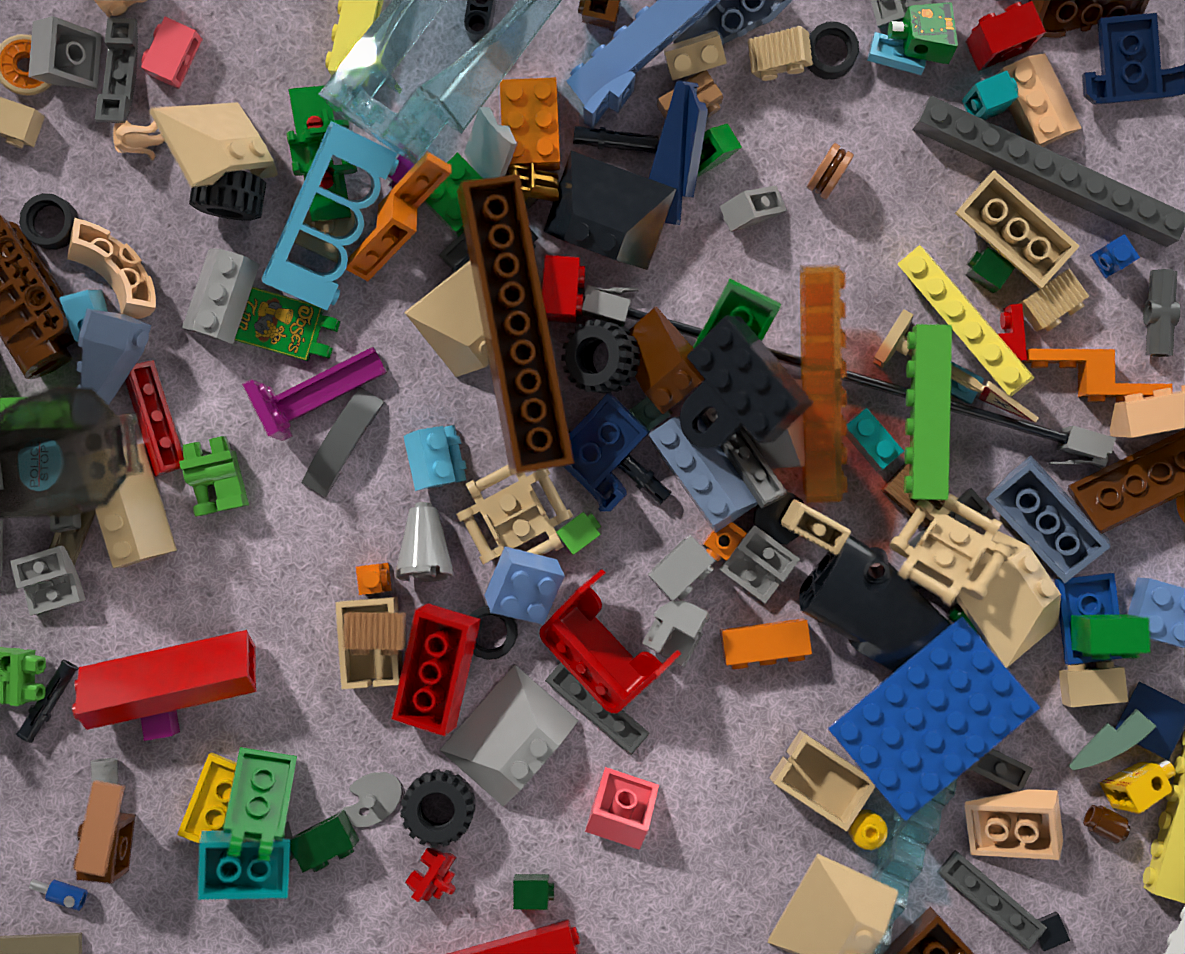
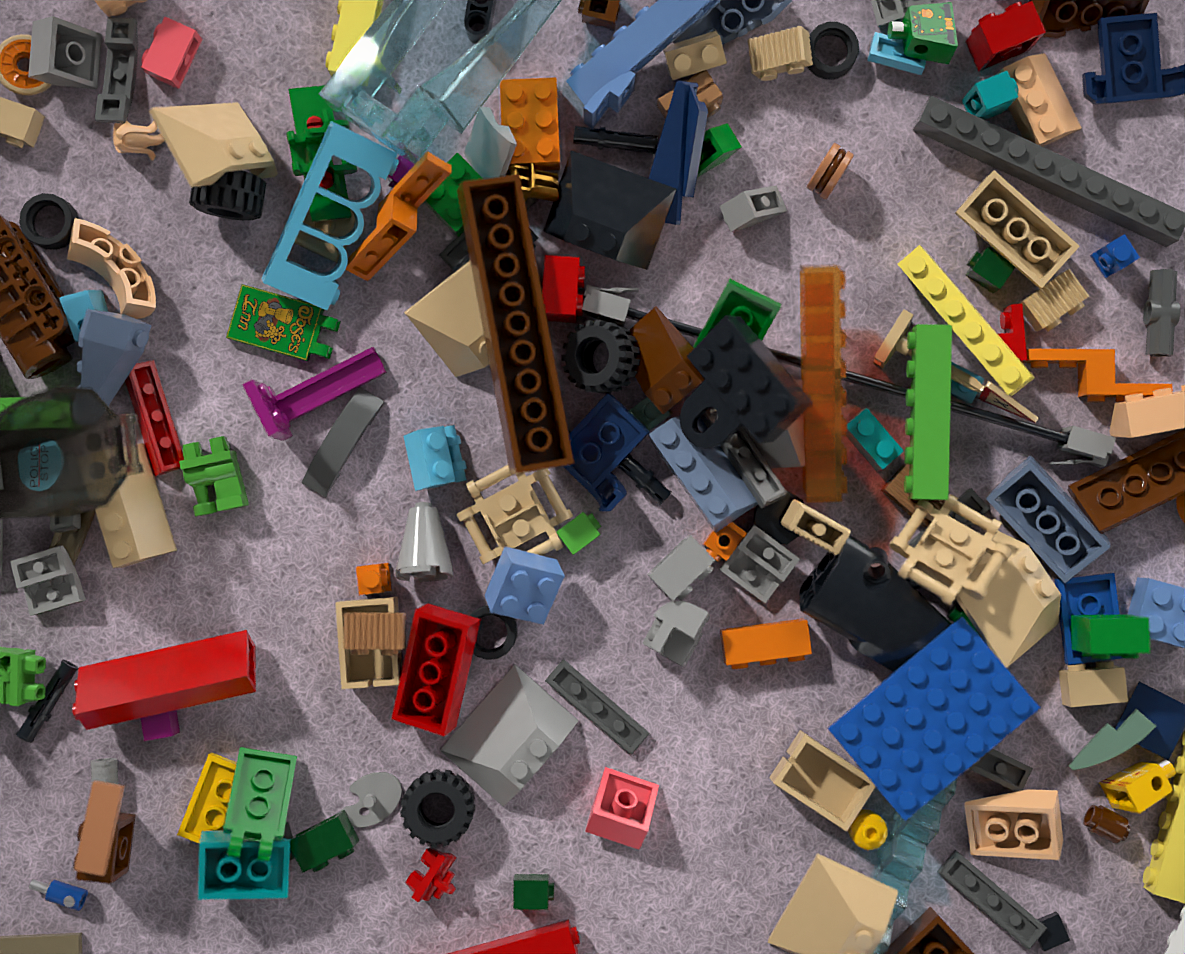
(221, 295): light grey slope -> none
(595, 654): red windscreen -> none

